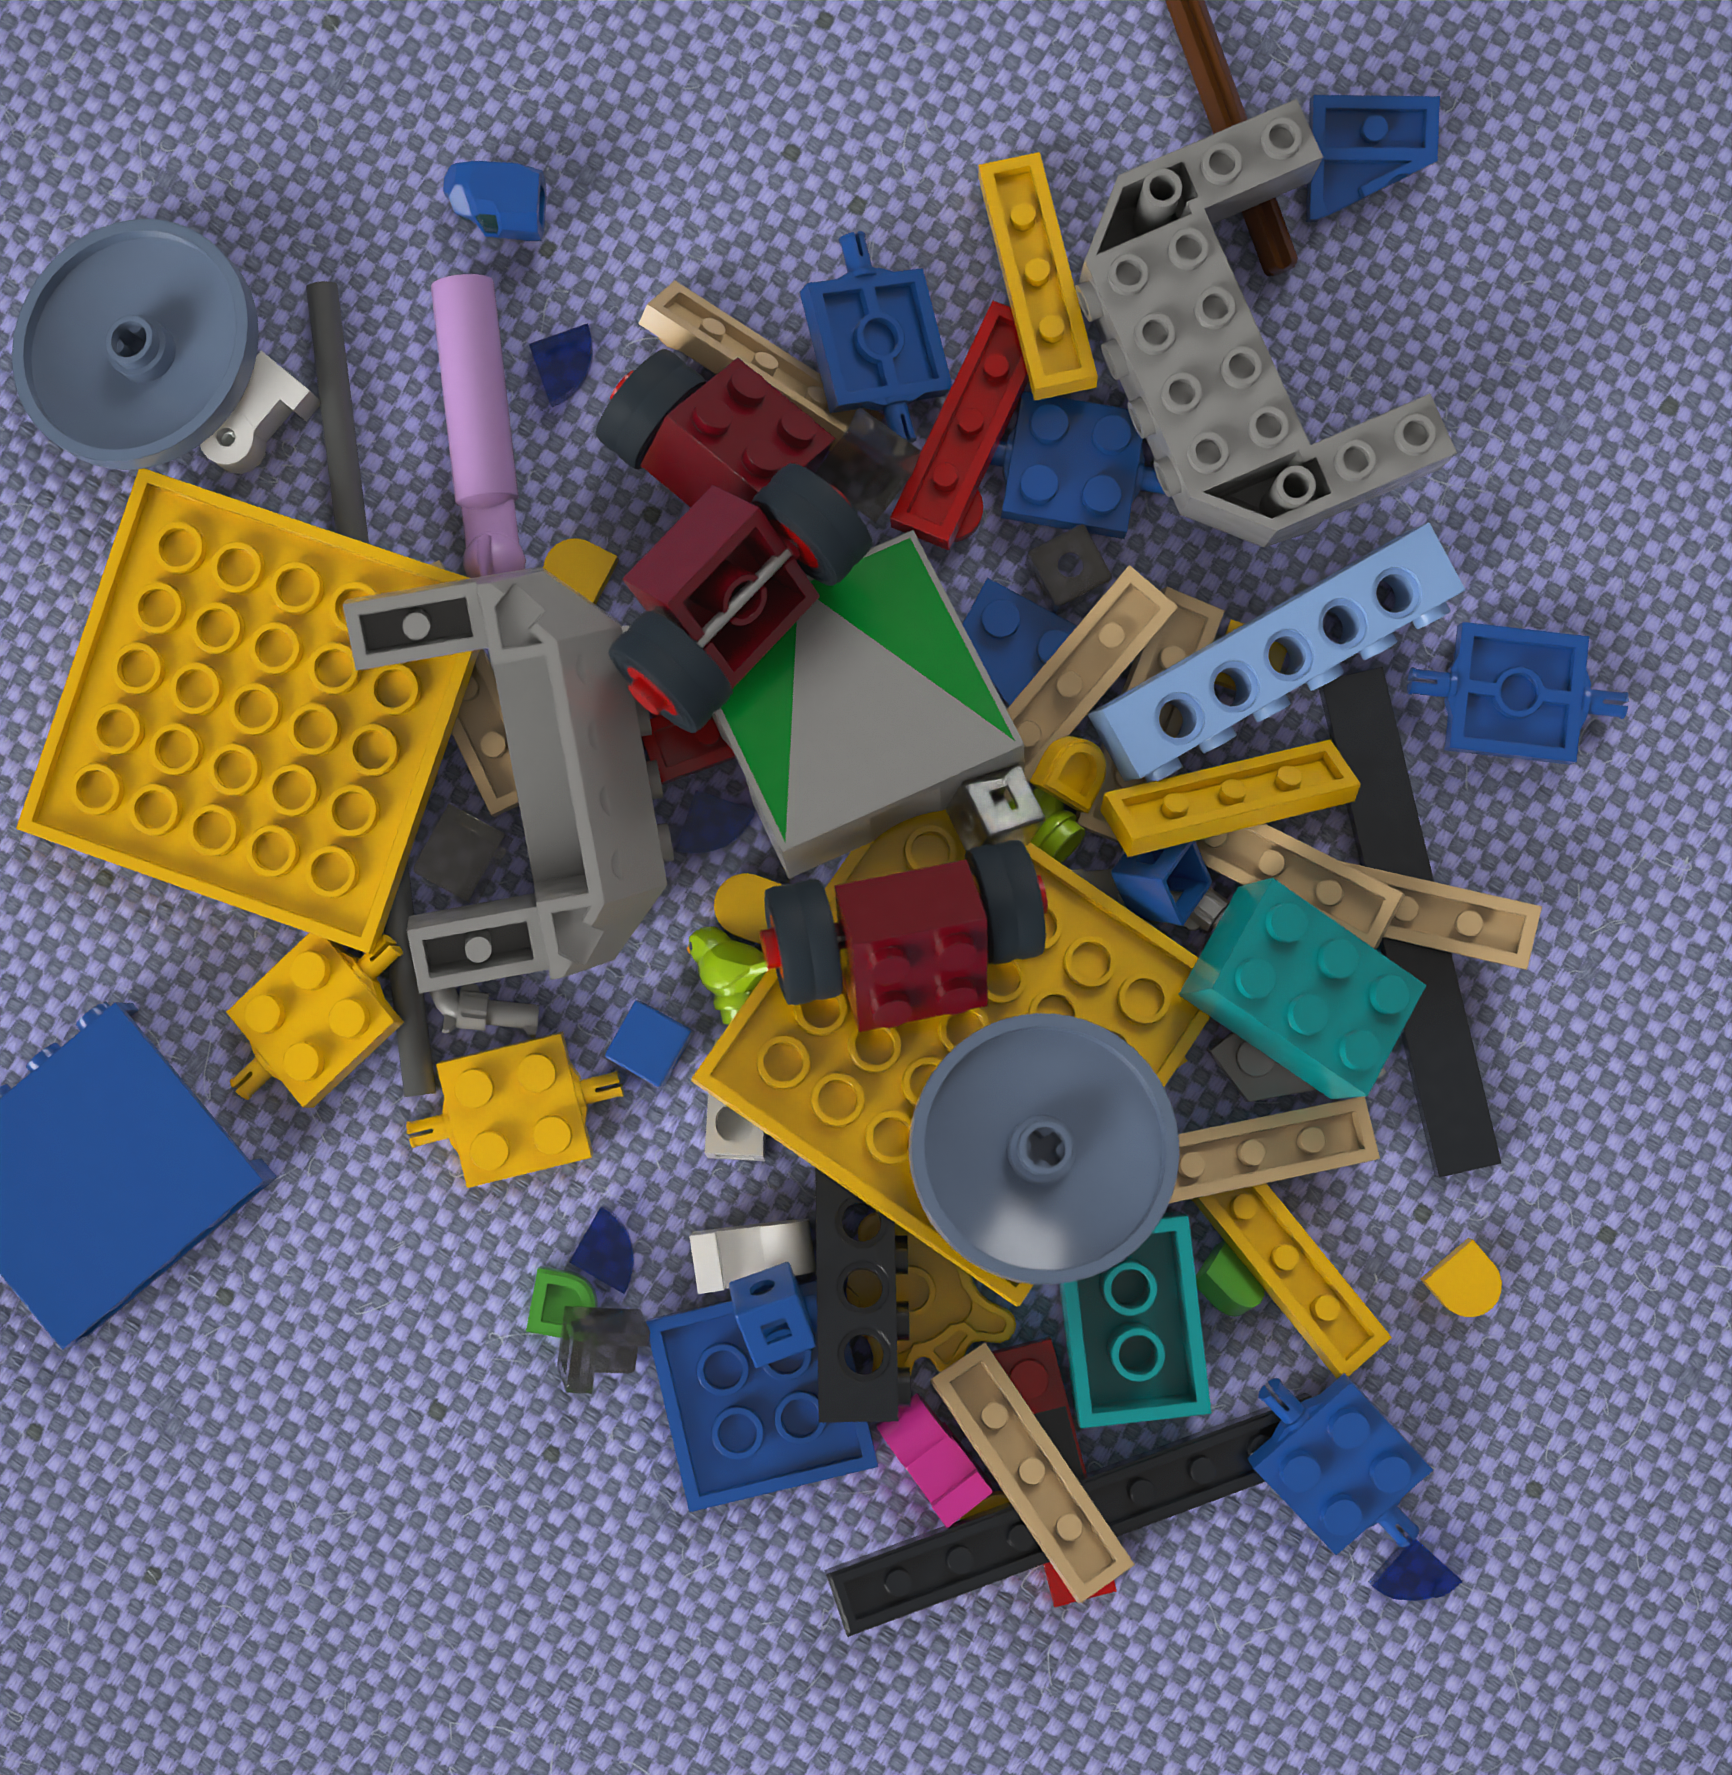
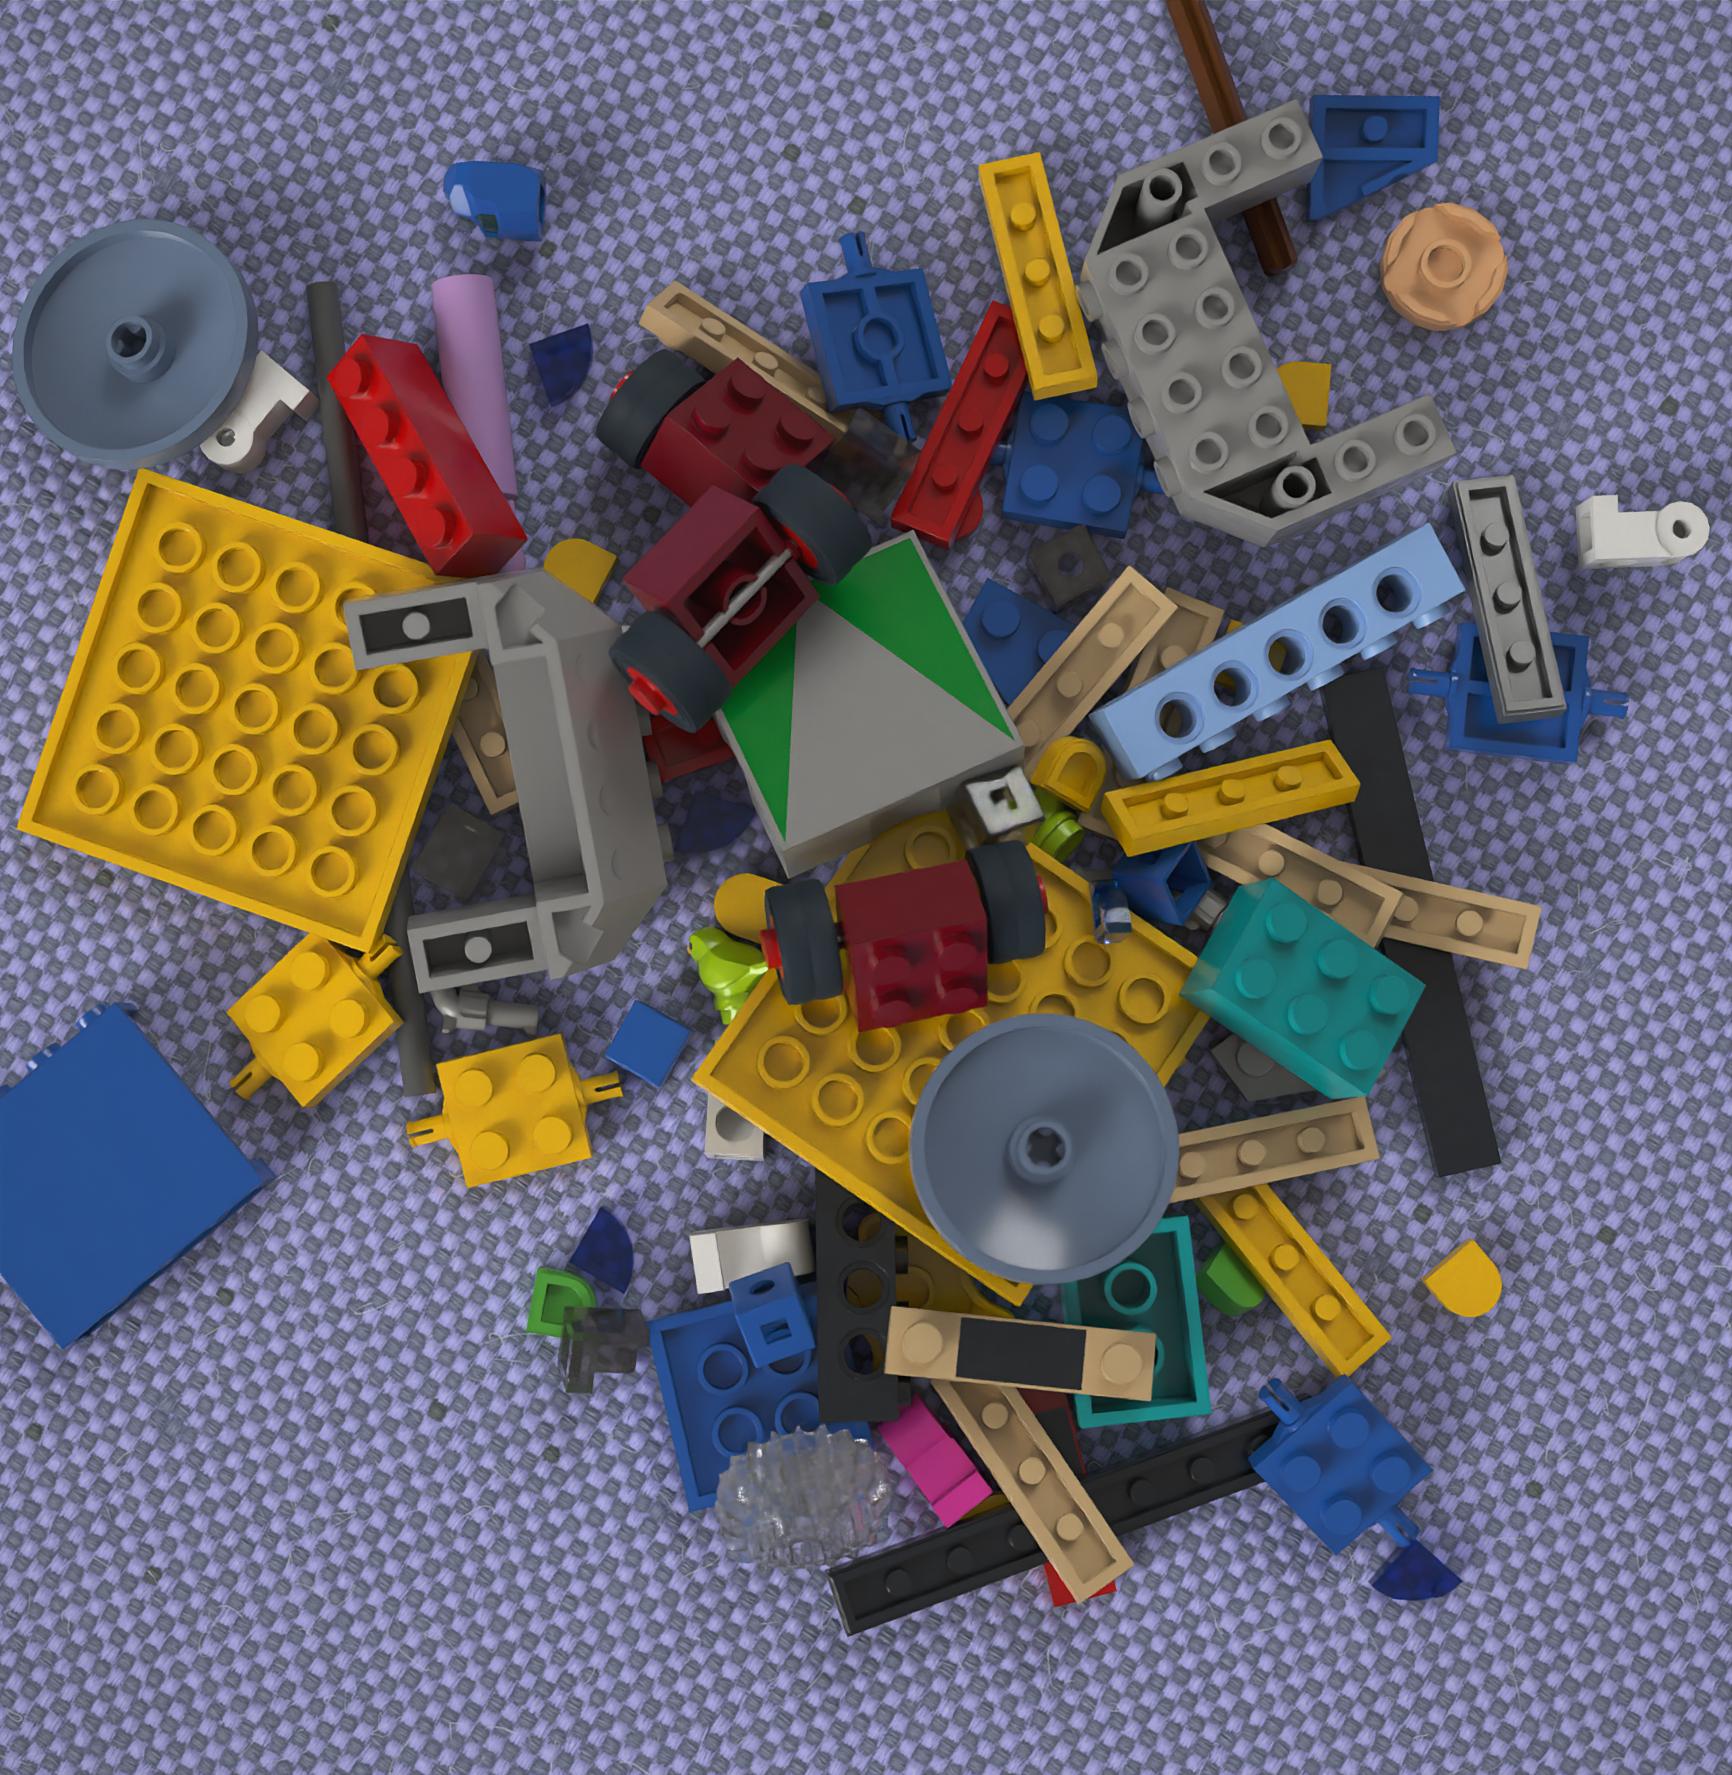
(426, 458): none -> red brick
(803, 1500): none -> clear gear
(1020, 1353): none -> plate
(1109, 911): none -> tile
(1308, 391): none -> yellow tile
(1443, 267): none -> light nougat tile
(1506, 600): none -> tile
(1637, 538): none -> white leg

